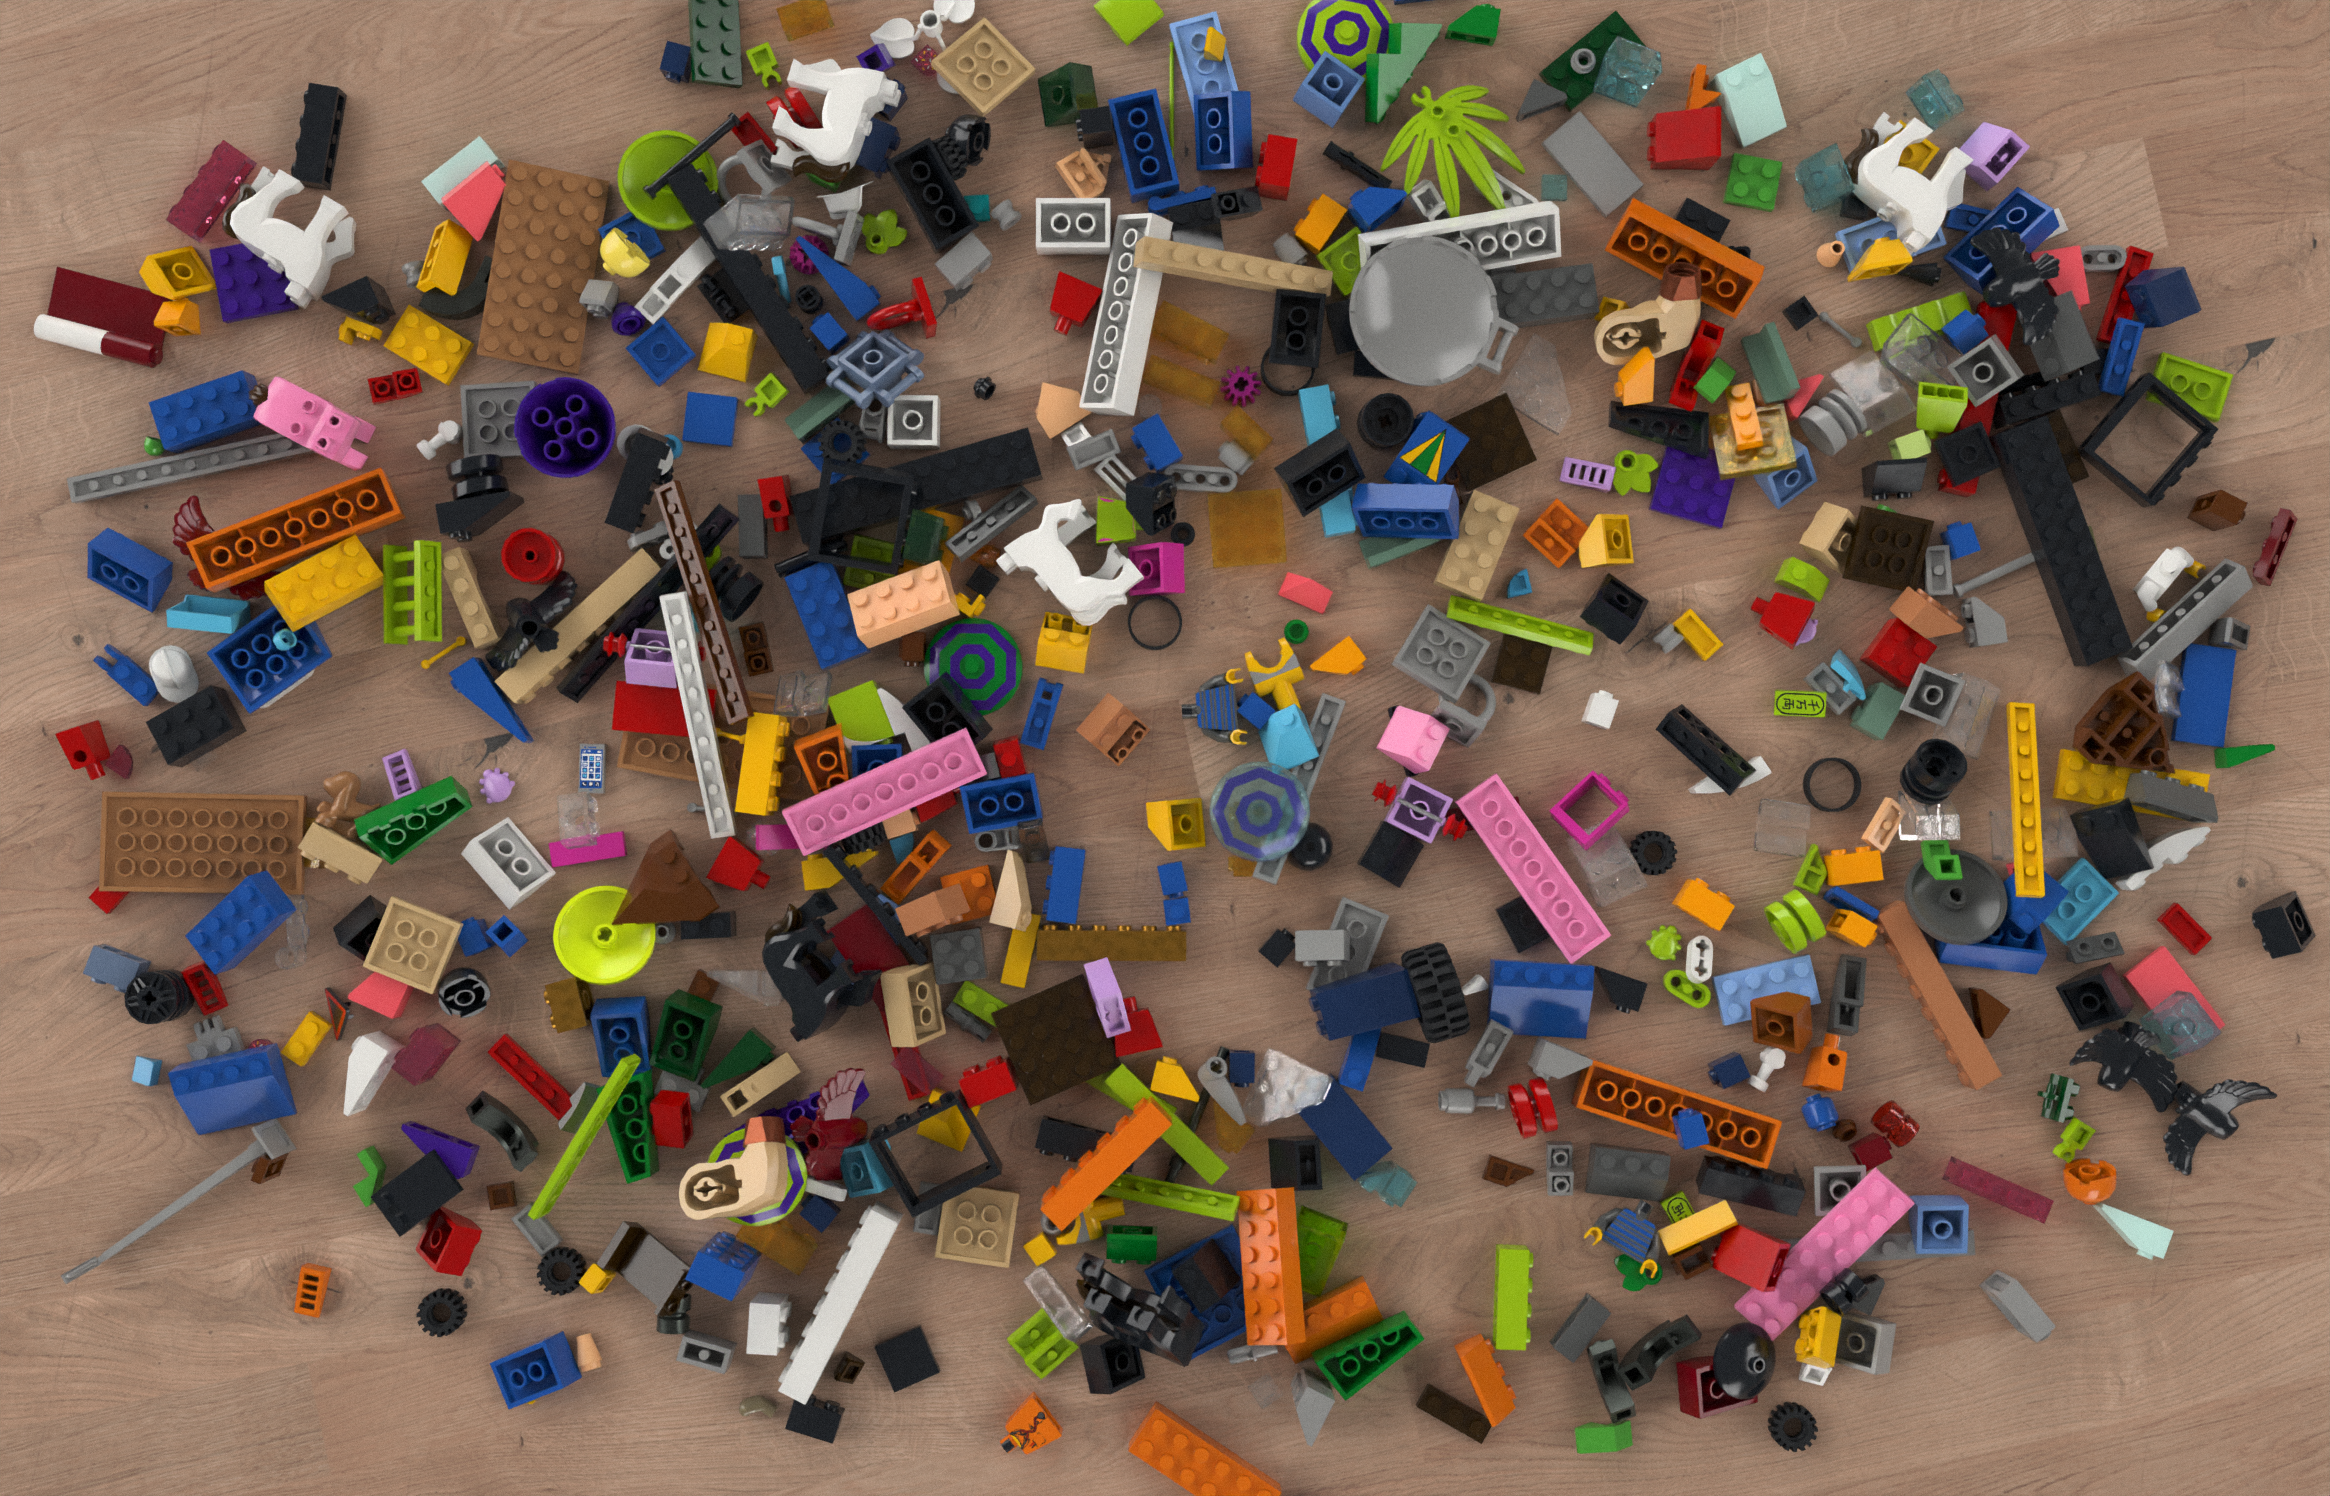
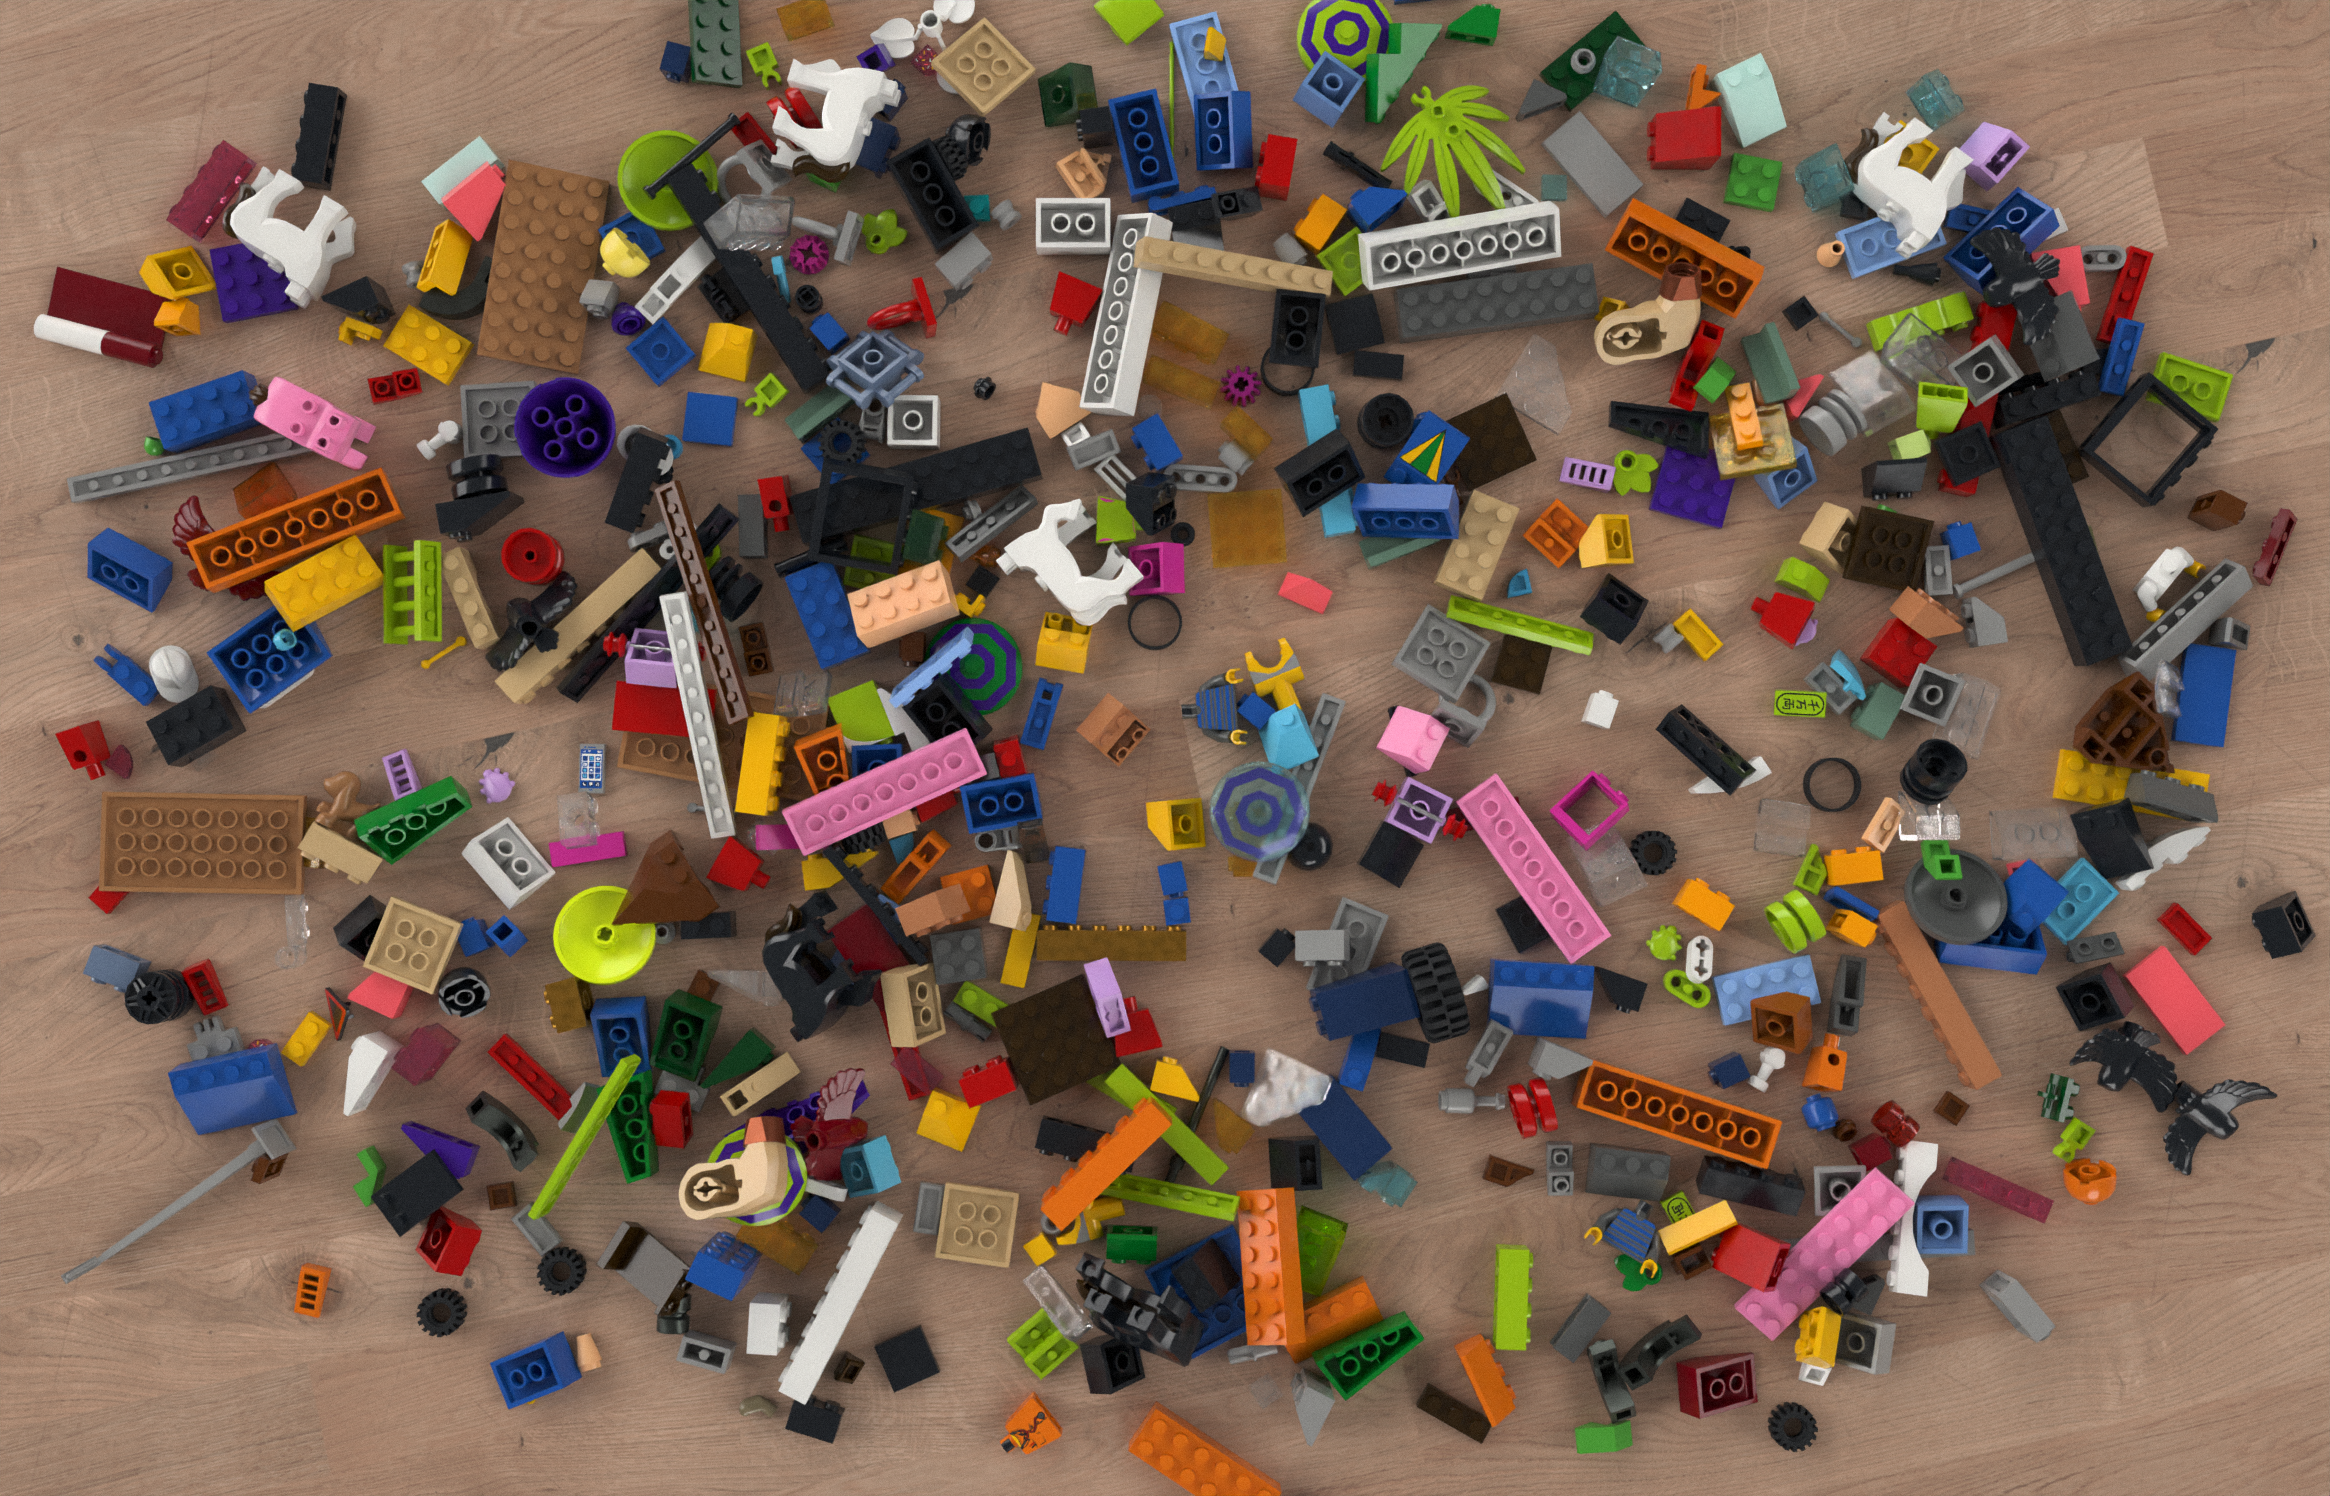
(146, 1071): slope -> none
(209, 614): medium azure container -> none
(240, 922): blue brick -> none
(263, 491): none -> clear orange slope
(479, 686): blue slope -> none
(596, 1279): yellow slope -> none
(741, 739): yellow hinge -> none
(840, 203): white piece -> none
(849, 288): blue slope -> none
(919, 1204): black window -> none
(937, 663): none -> light blue plate
(1220, 1088): light grey piece -> none
(1296, 631): green plate -> none
(1341, 659): light orange slope -> none
(1427, 312): light grey dish -> none
(1636, 379): light orange slope -> none
(1690, 1128): blue brick -> none
(1744, 1360): black dish -> none
(1881, 259): yellow slope -> none
(1907, 1270): none -> white arch
(1951, 1108): none -> reddish brown tile
(1965, 331): blue brick -> none
(1987, 1012): reddish brown slope -> none
(2025, 800): yellow plate -> none
(2137, 1232): light aqua slope -> none
(2162, 296): dark blue slope -> none
(2180, 1025): clear light blue slope -> none
(2233, 756): green slope -> none

